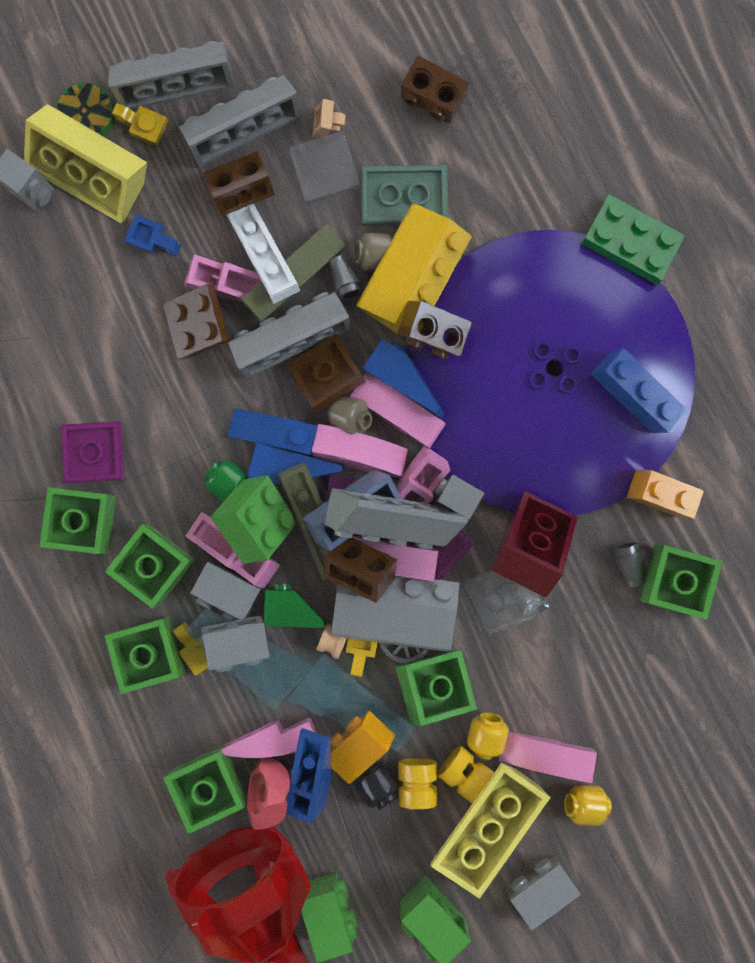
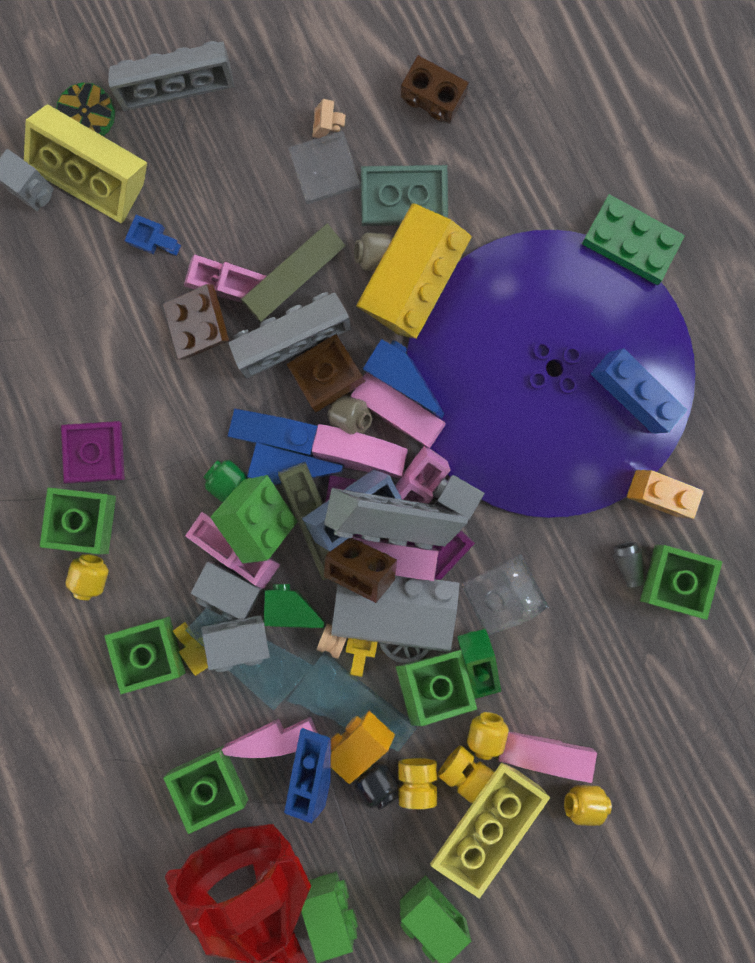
(86, 577): none -> yellow head
(144, 124): yellow plate -> none
(150, 566): bright green brick -> none
(239, 183): reddish brown brick -> none
(241, 120): light grey slope -> none
(263, 253): white tile -> none
(267, 793): coral hat -> none
(345, 282): flat silver cone -> none
(434, 325): brick -> none
(480, 663): none -> green slope
(535, 544): dark red brick -> none
(542, 892): light grey brick -> none

